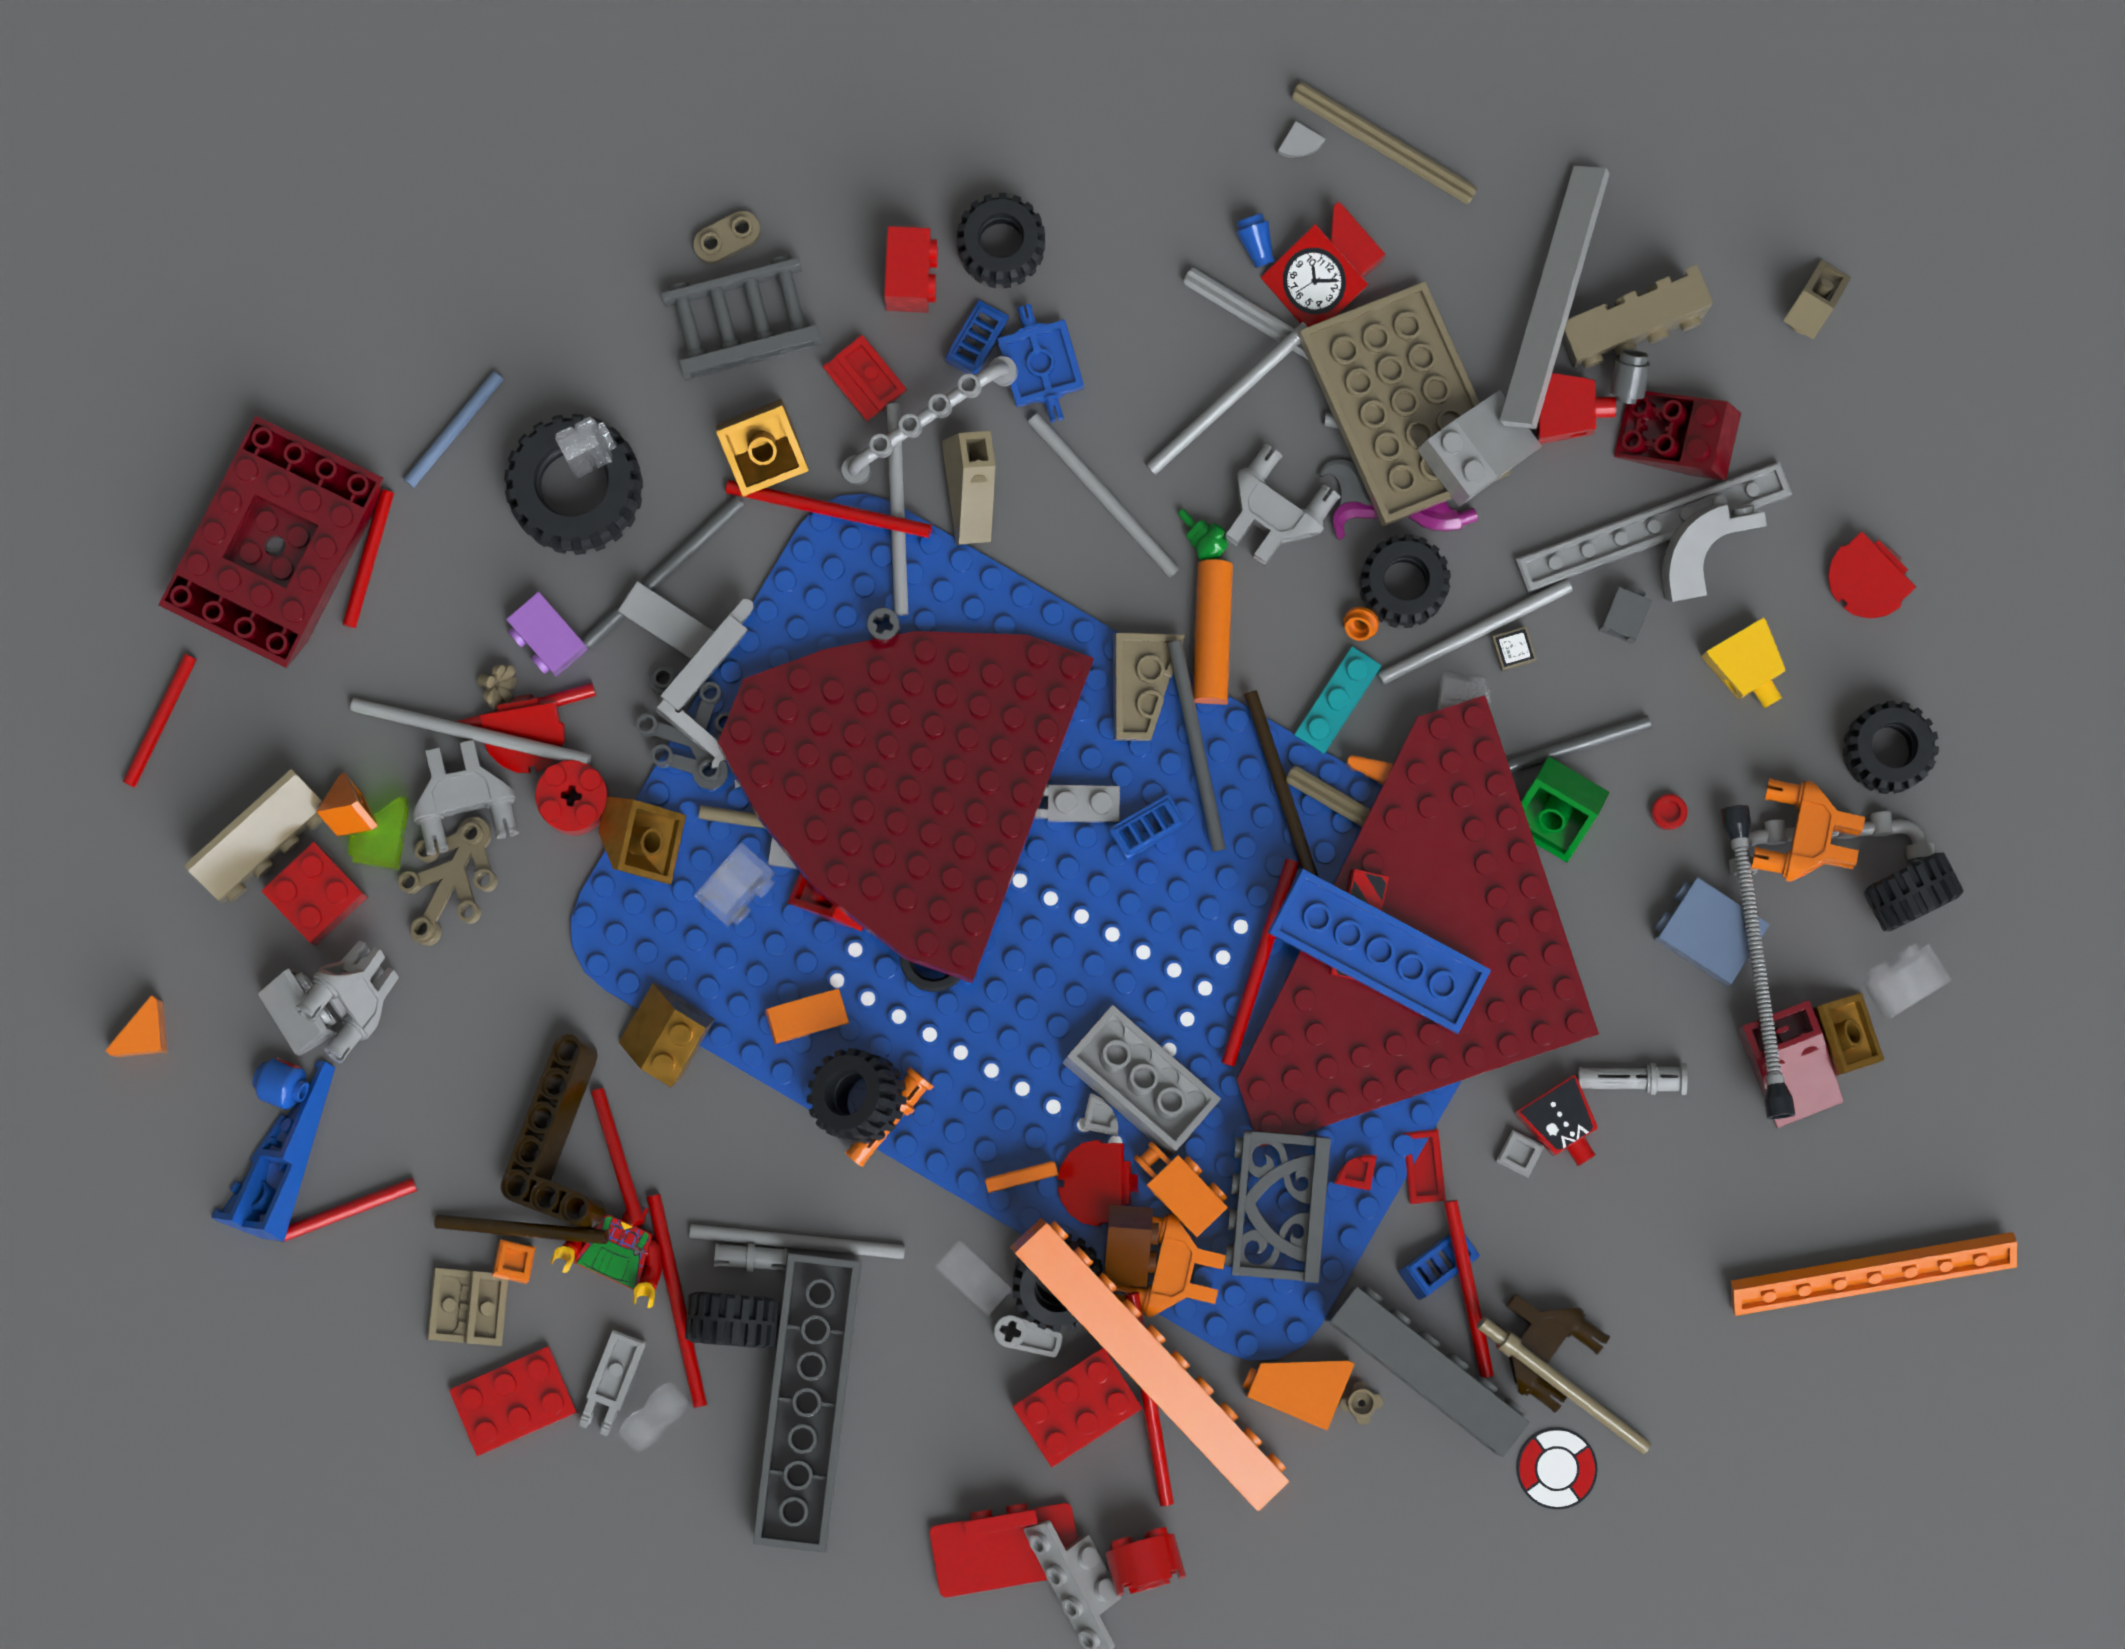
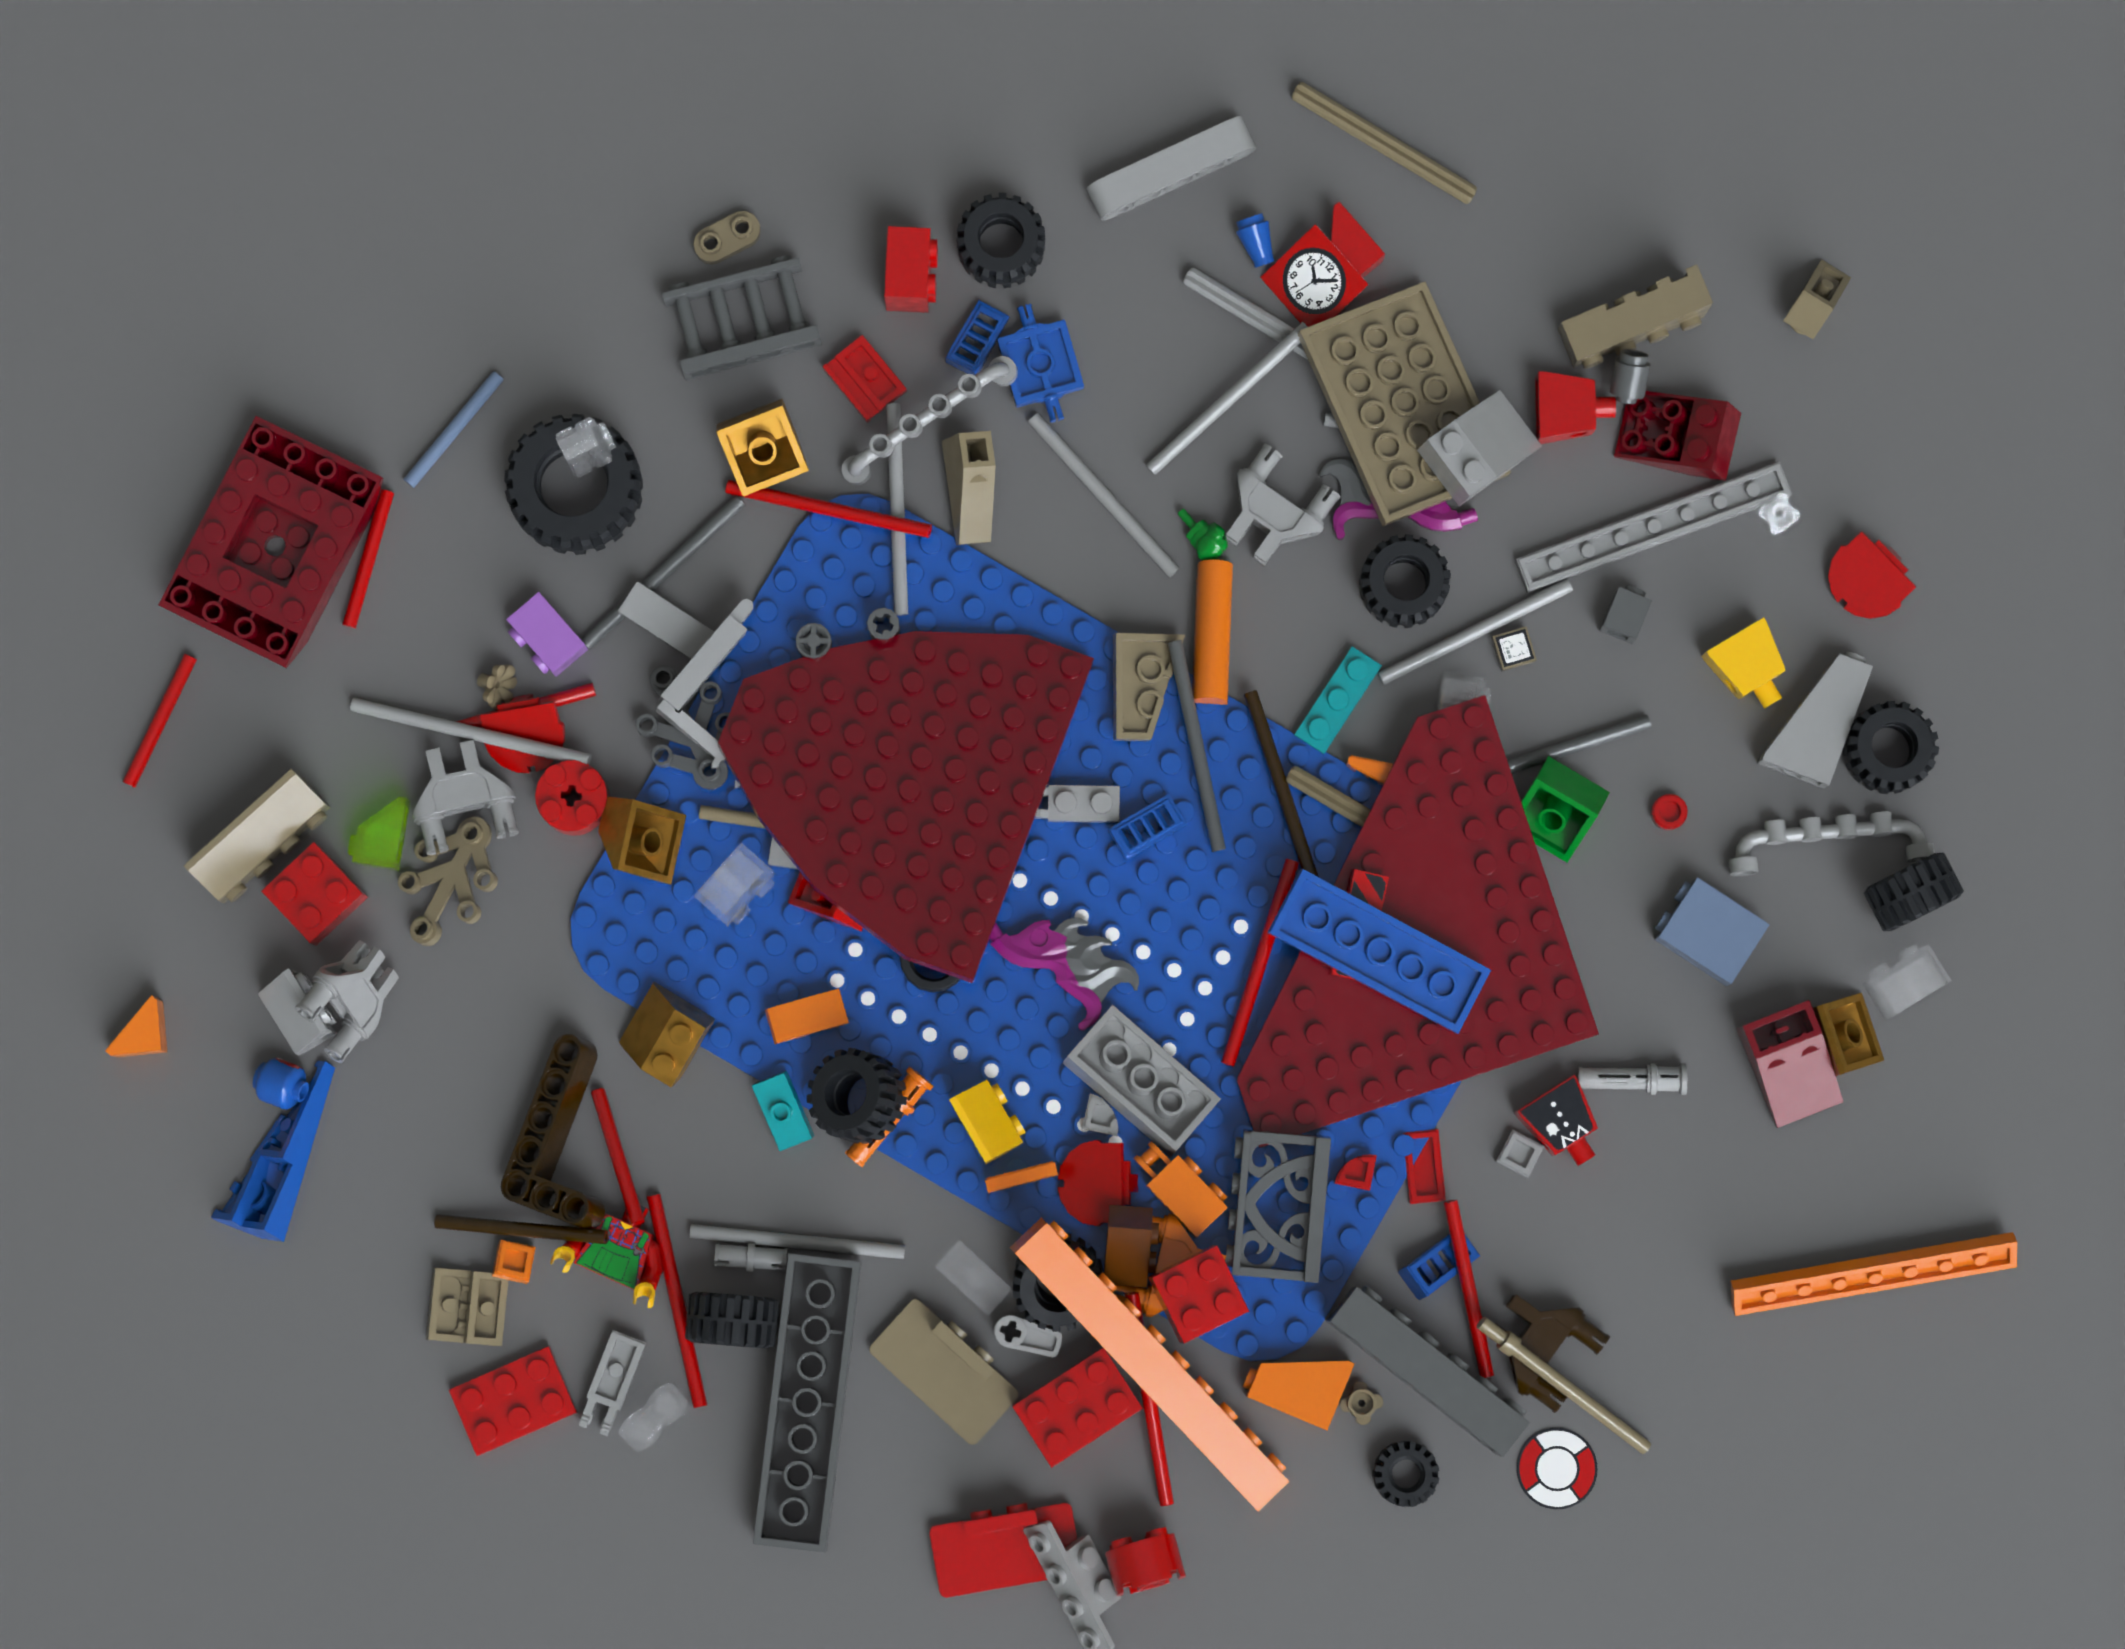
(346, 808): orange slope -> none
(351, 1208): red bar -> none
(783, 1110): none -> teal plate
(813, 635): none -> dark grey wheel
(944, 1371): none -> dark tan bracket
(987, 1121): none -> yellow slope
(1072, 957): none -> piece
(1171, 168): none -> light grey beam
(1198, 1294): none -> red brick
(1300, 142): light grey tile -> none
(1358, 630): orange plate -> none
(1428, 1474): none -> black tyre
(1554, 297): light grey tile -> none
(1688, 547): light grey arch -> none
(1778, 1099): light grey hose -> none
(1789, 514): none -> clear plate
(1812, 832): orange connector -> none
(1818, 728): none -> light grey slope

